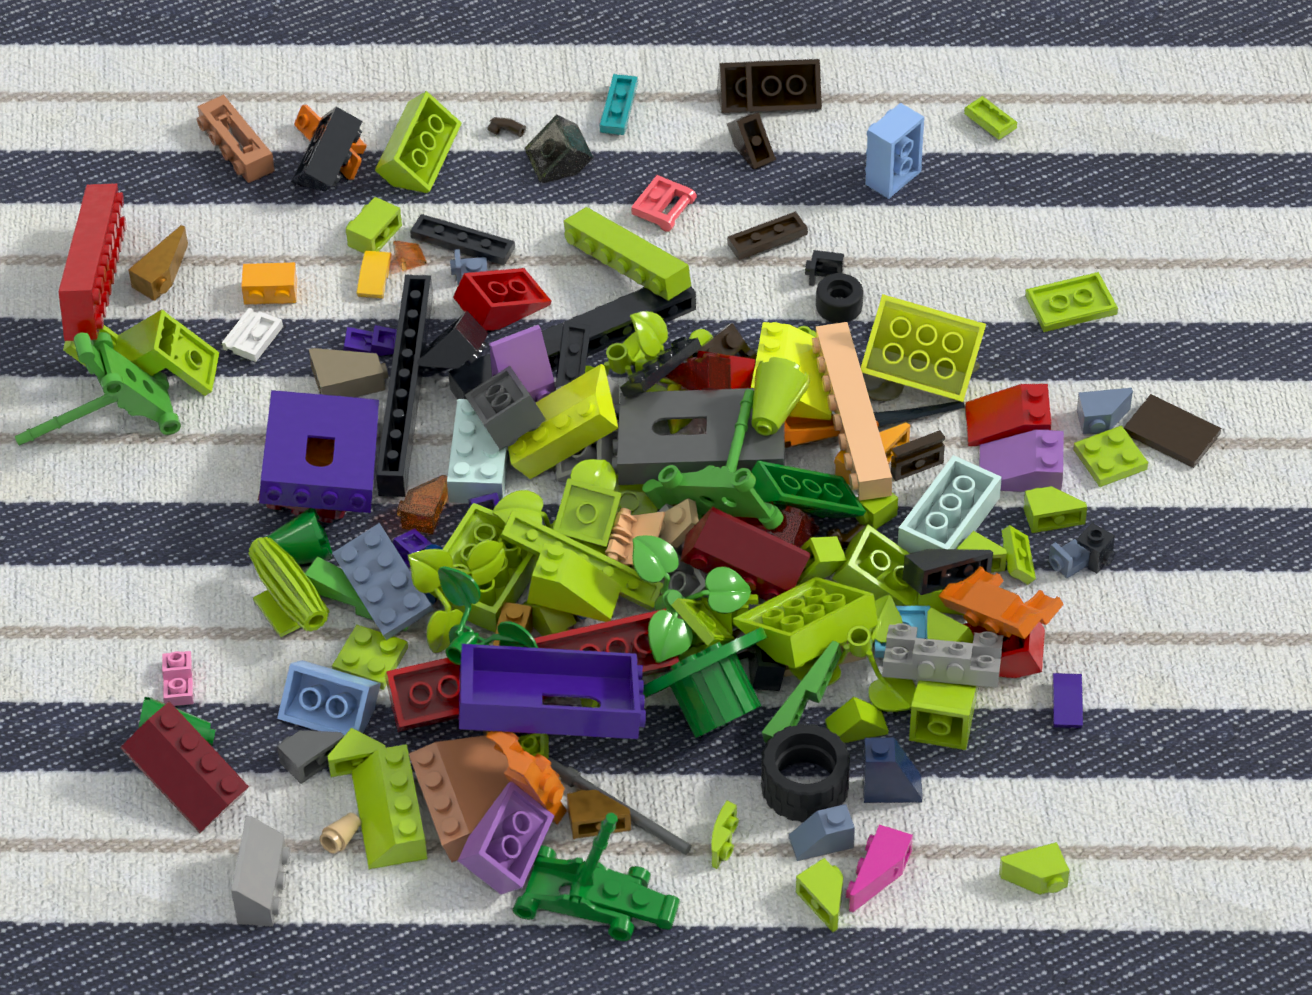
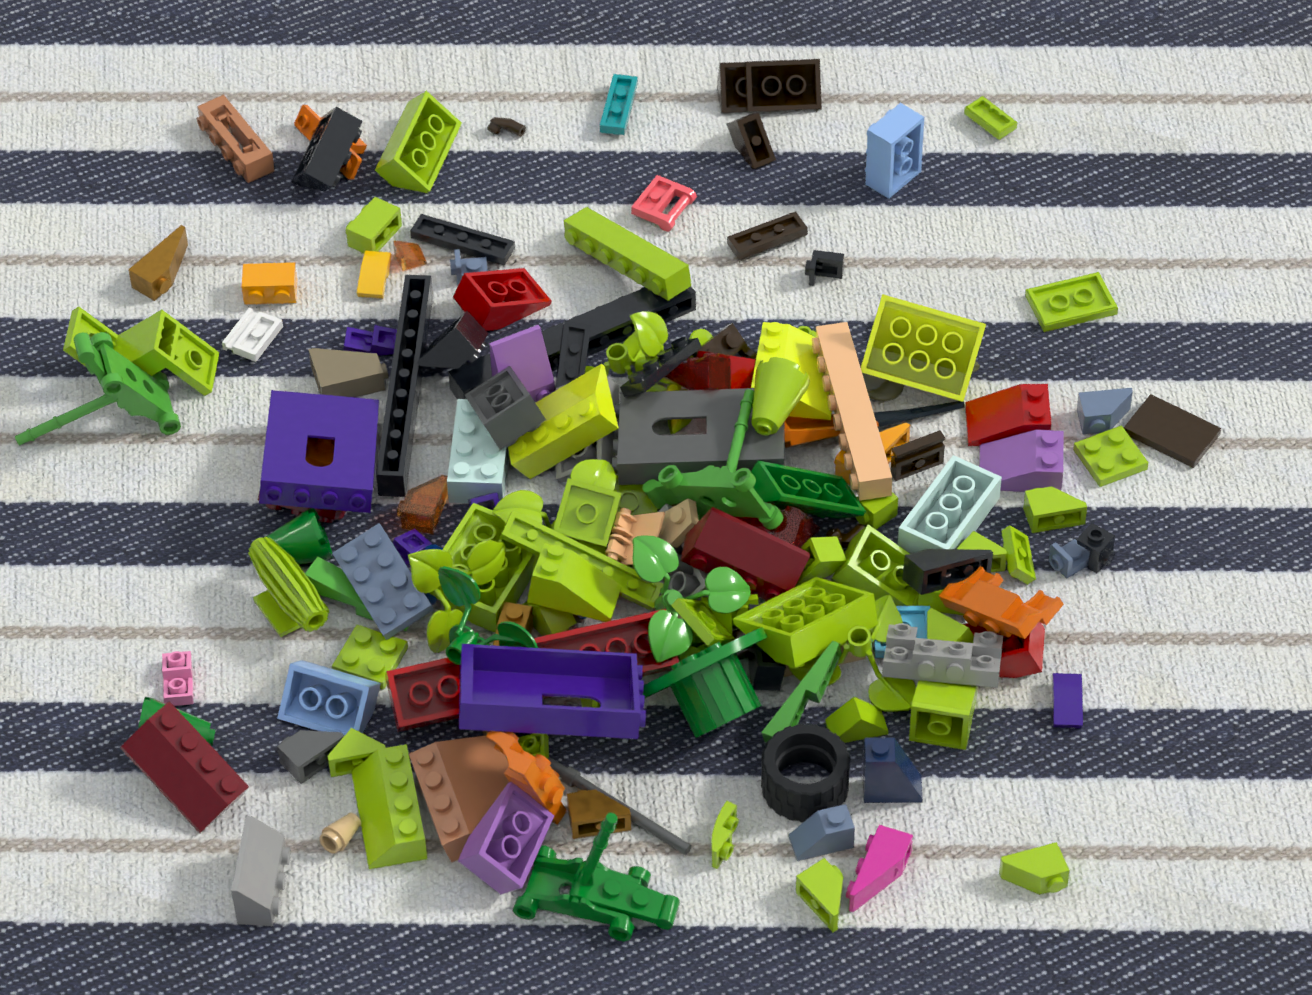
(92, 261): red brick -> none
(558, 150): clear smoke slope -> none
(837, 309): black tyre -> none

